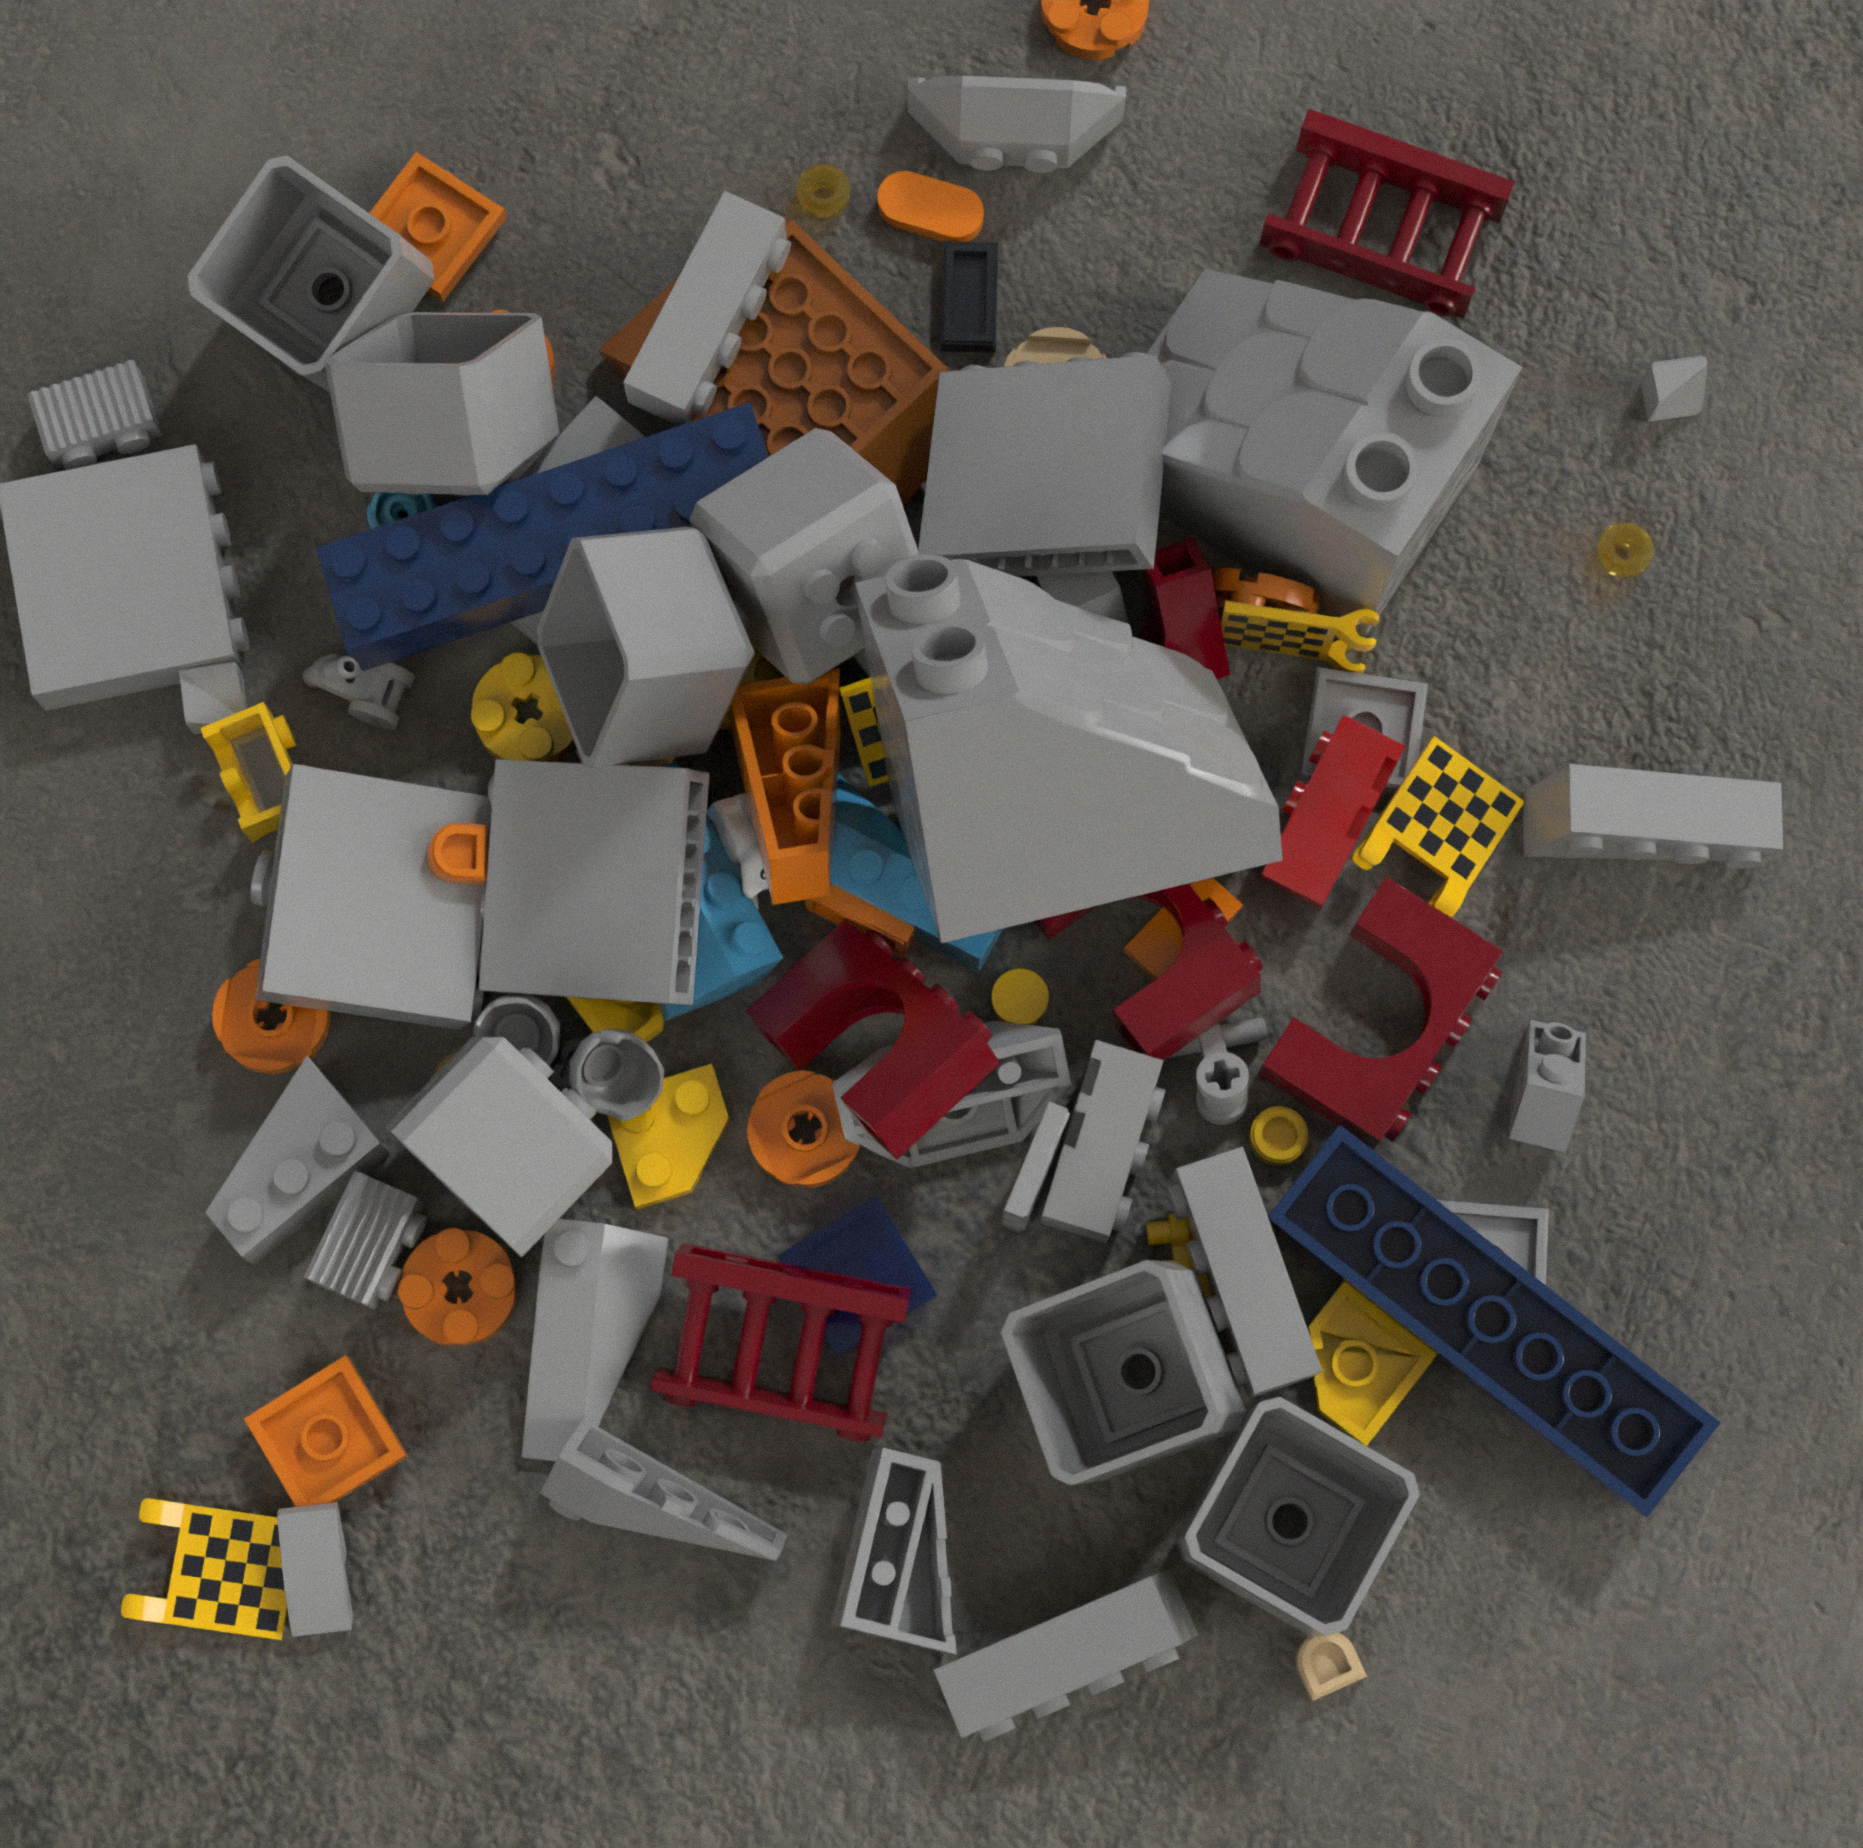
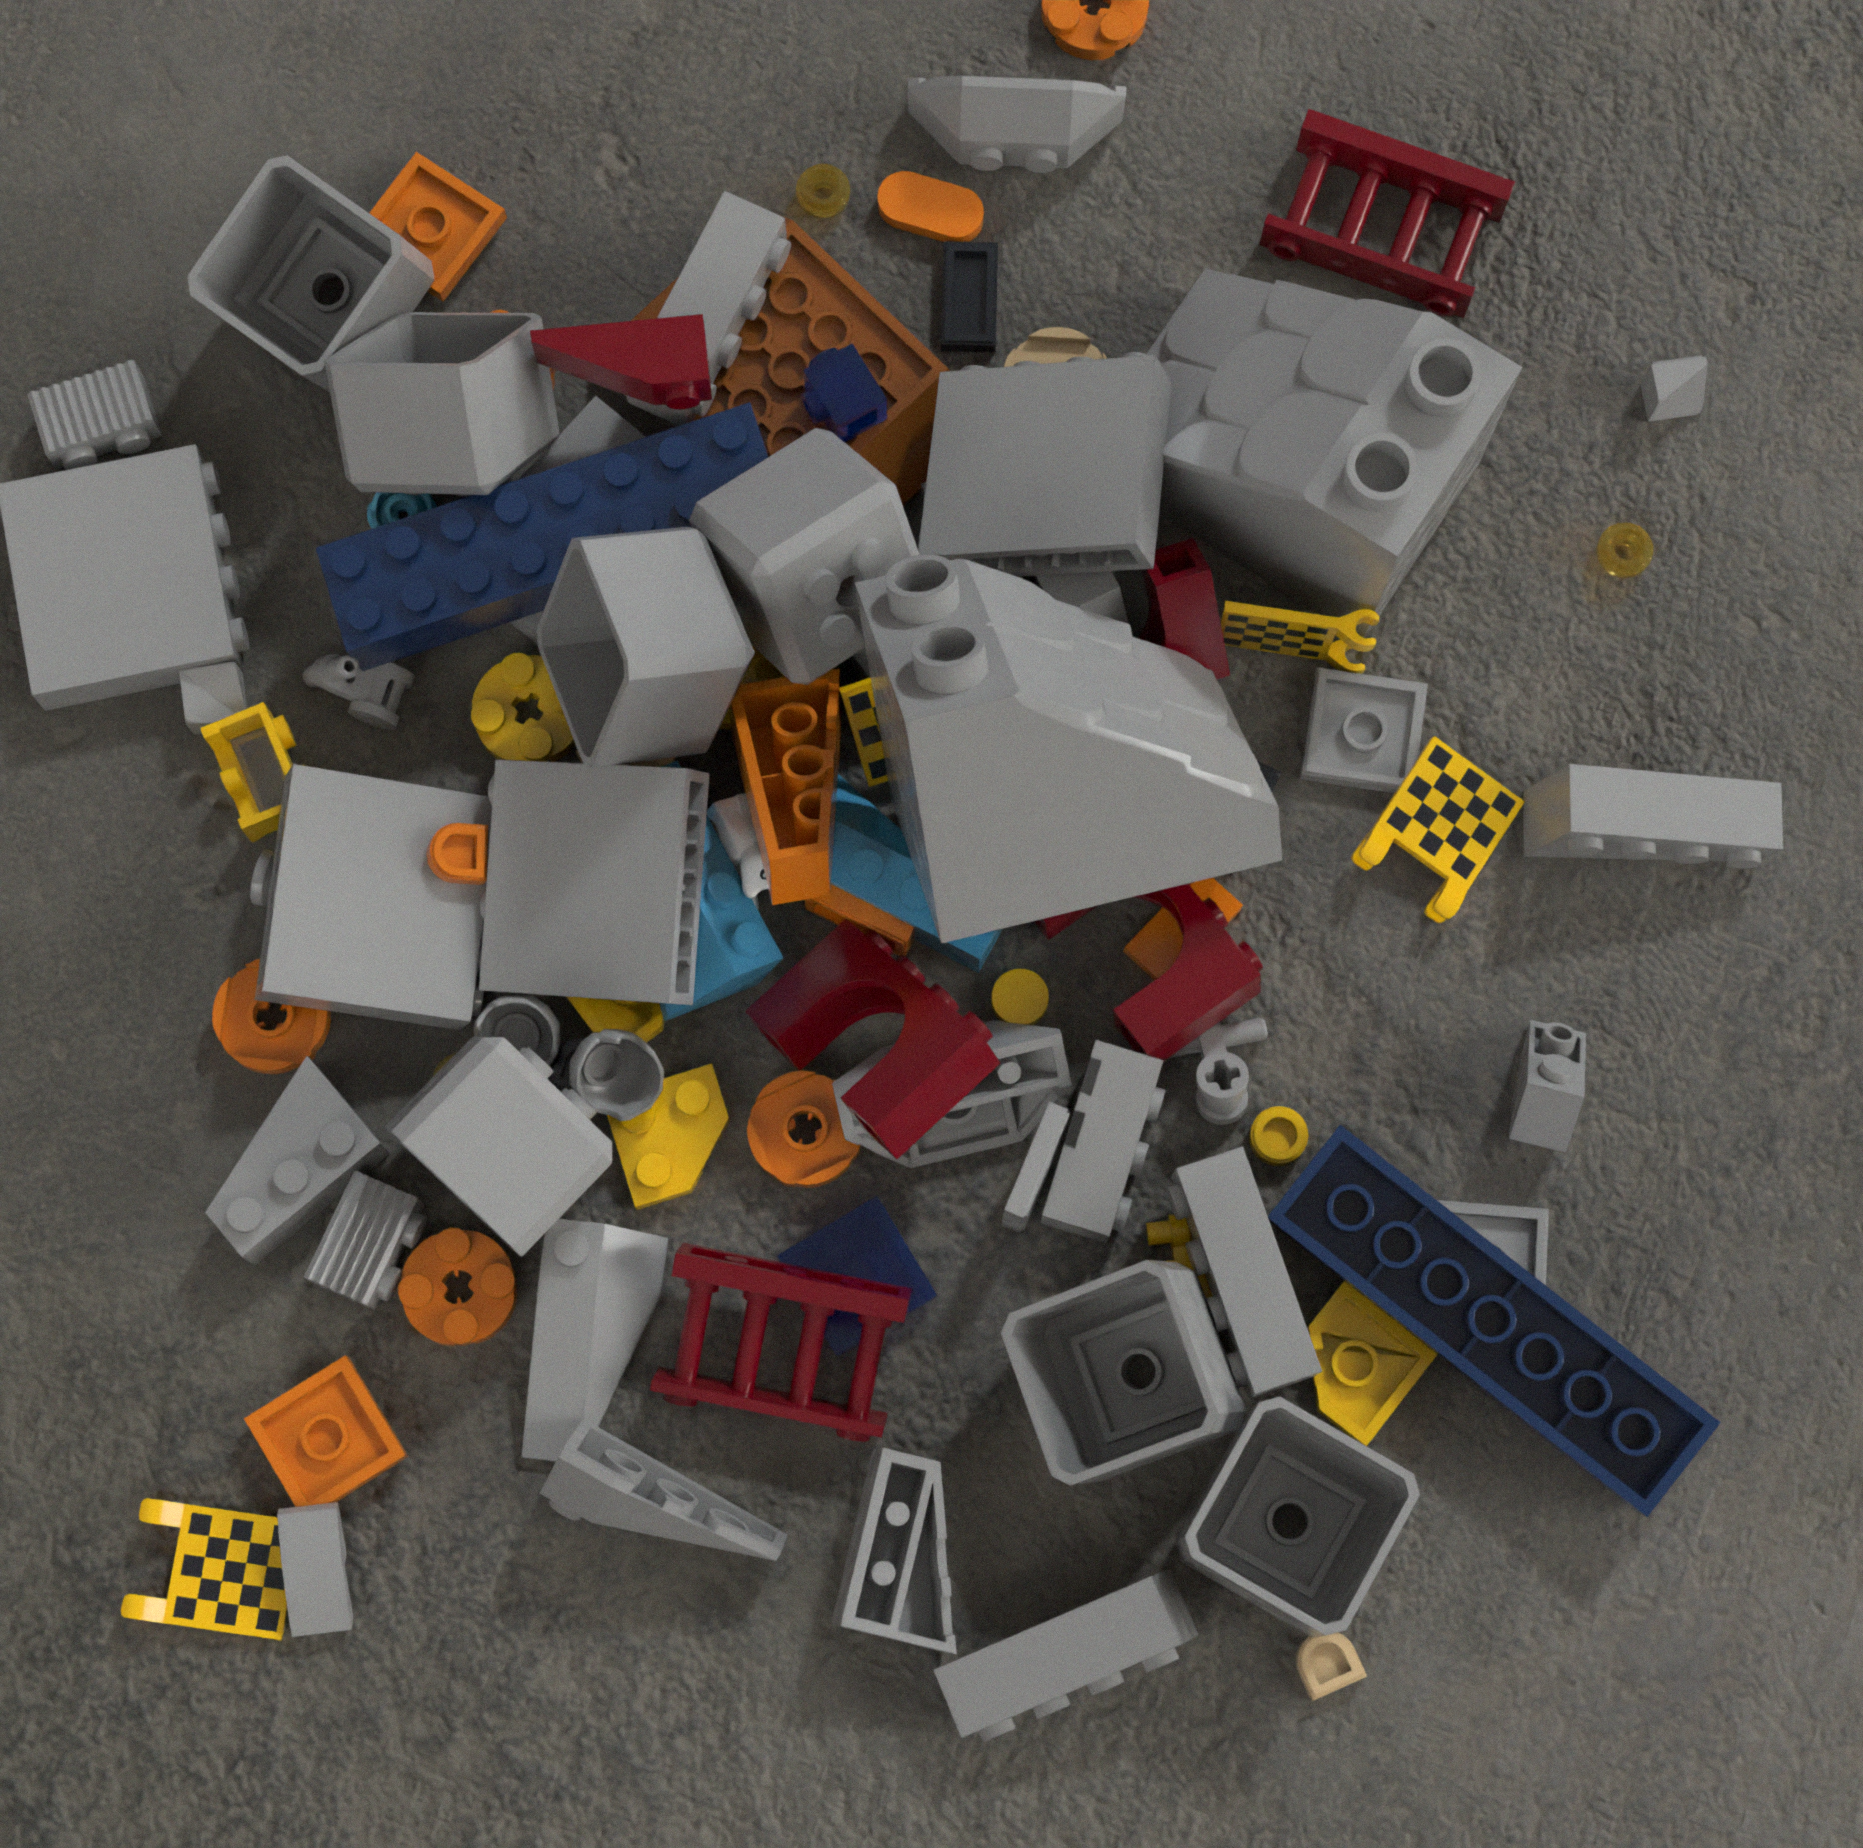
(645, 359): none -> dark red slope
(843, 393): none -> clear blue brick
(1263, 591): orange plate -> none
(1332, 809): red wedge -> none
(1448, 970): dark red arch -> none

